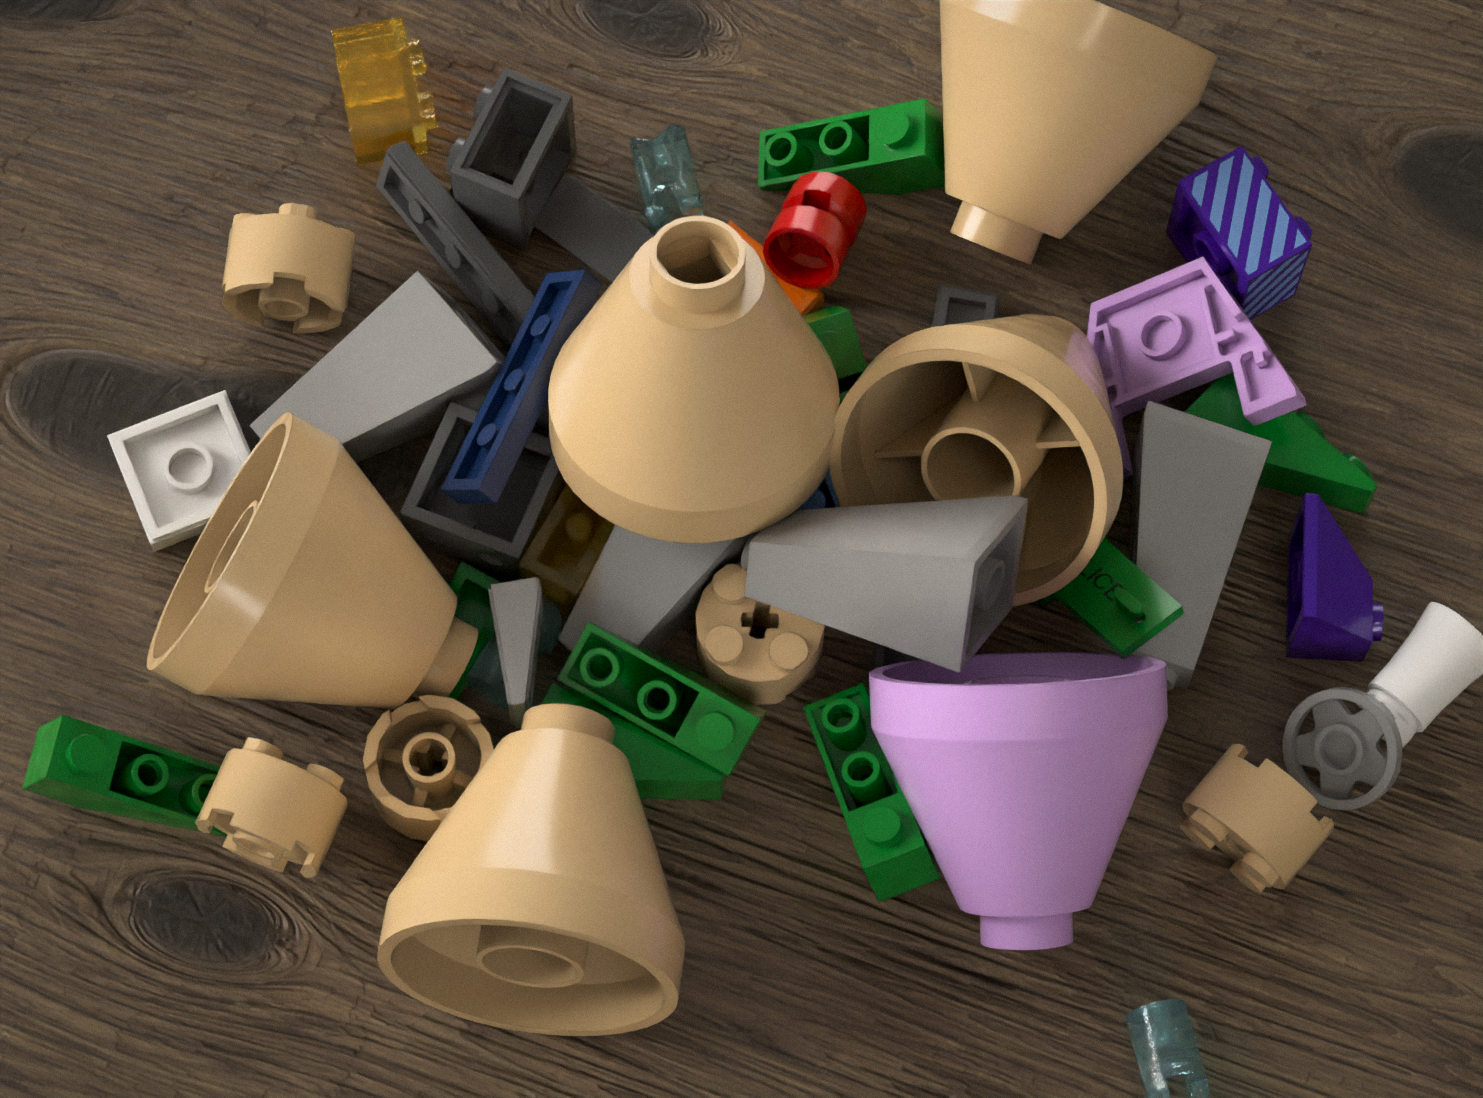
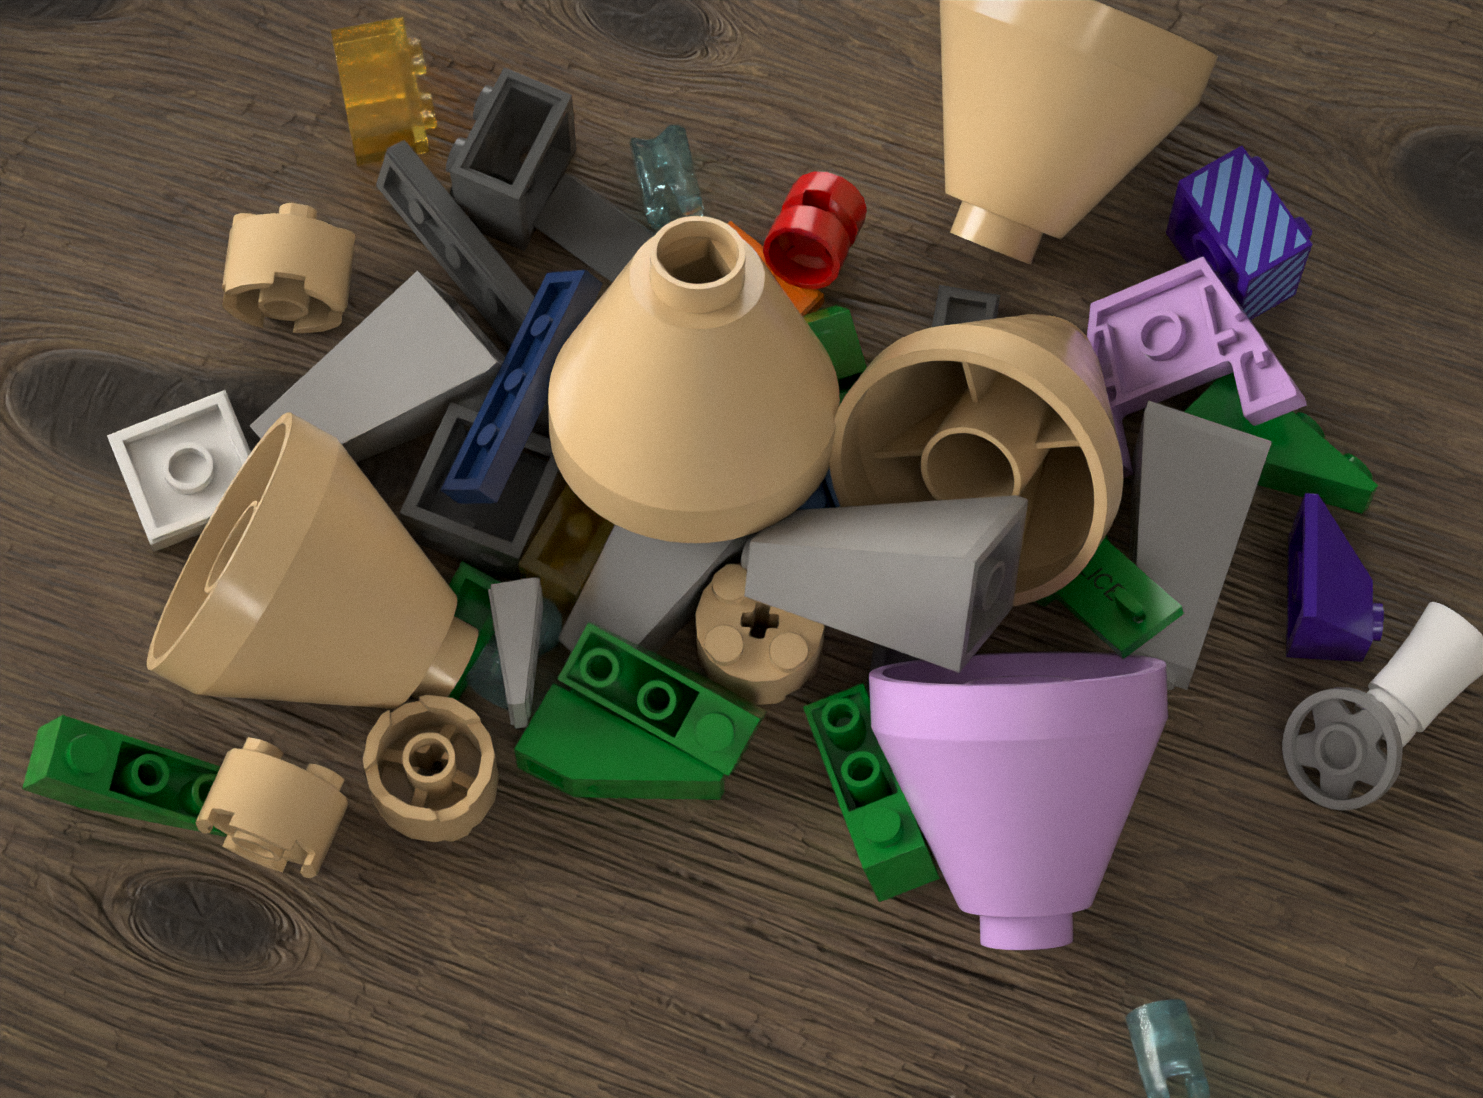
(541, 892): tan cone -> none
(873, 149): green slope -> none
(1255, 819): tan brick -> none

